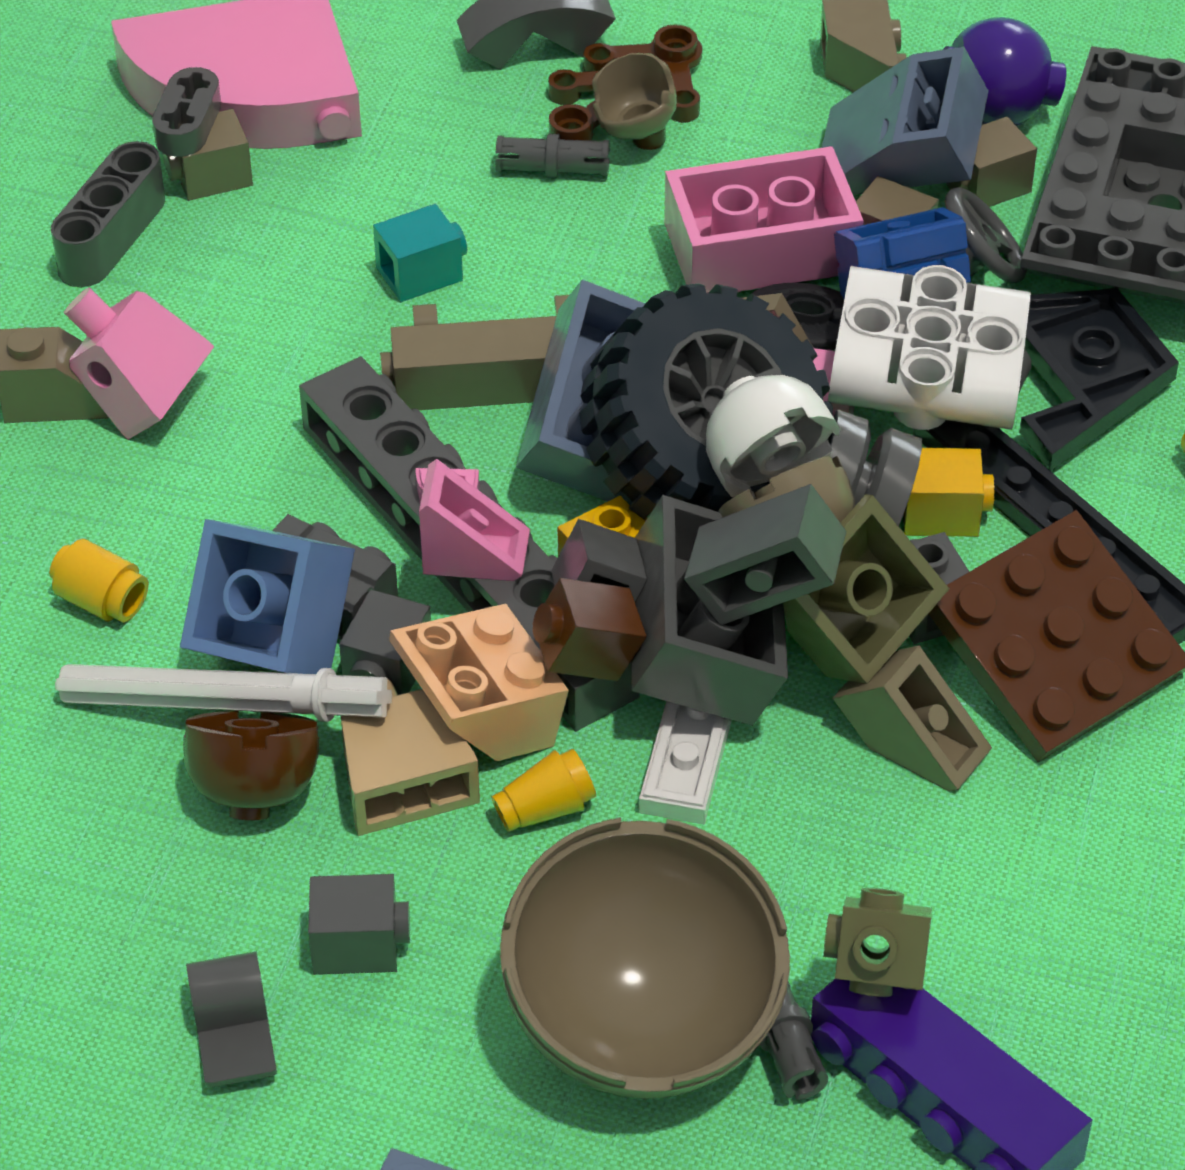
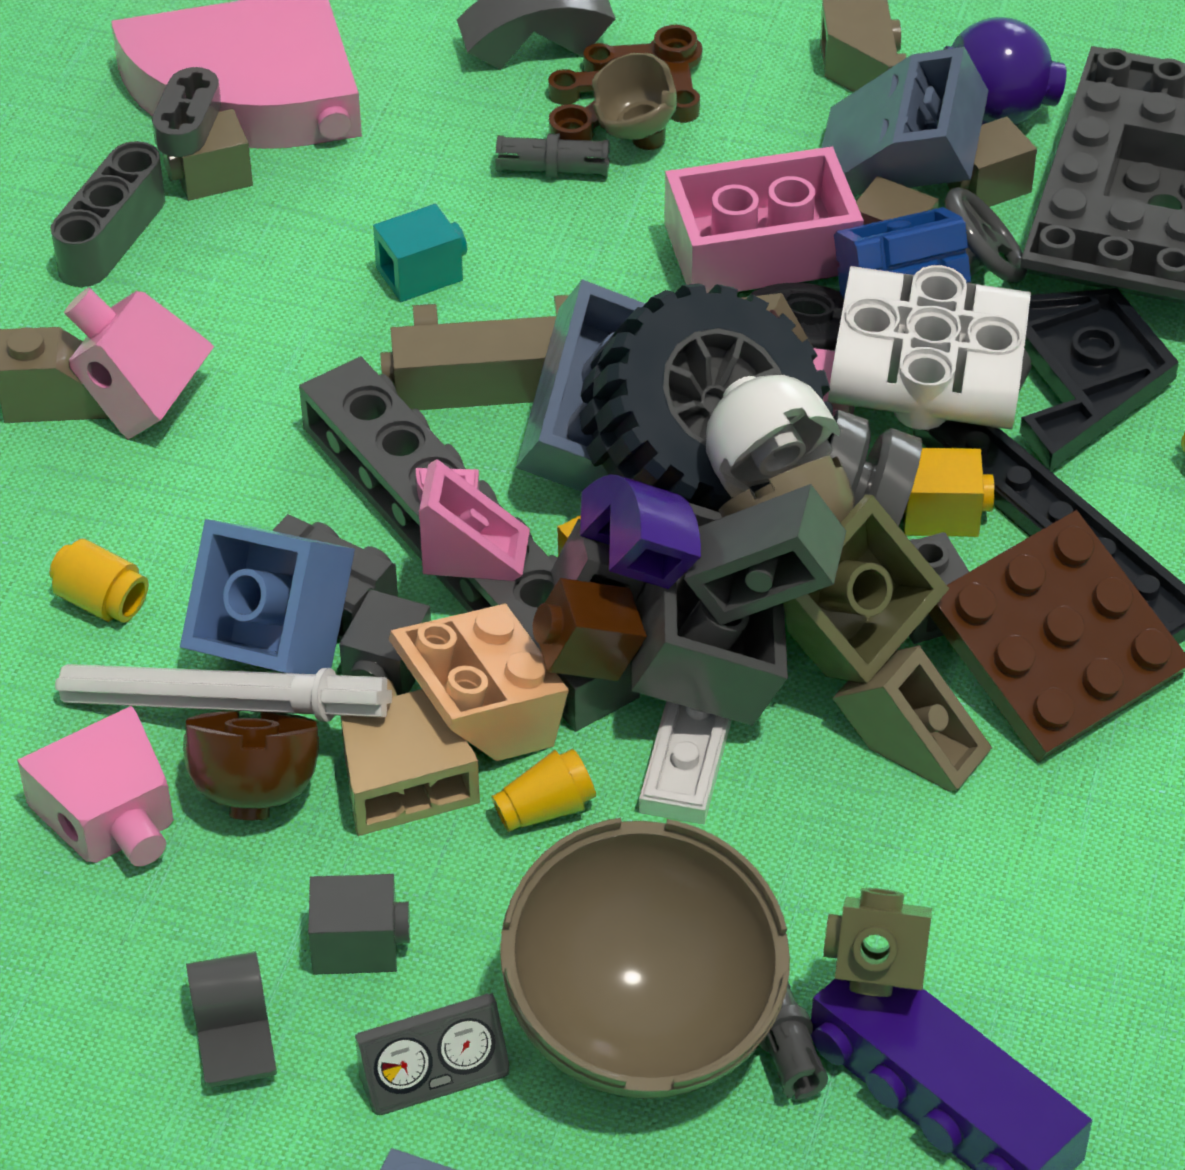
(102, 790): none -> bright pink torso
(432, 1054): none -> slope
(647, 528): none -> dark purple brick

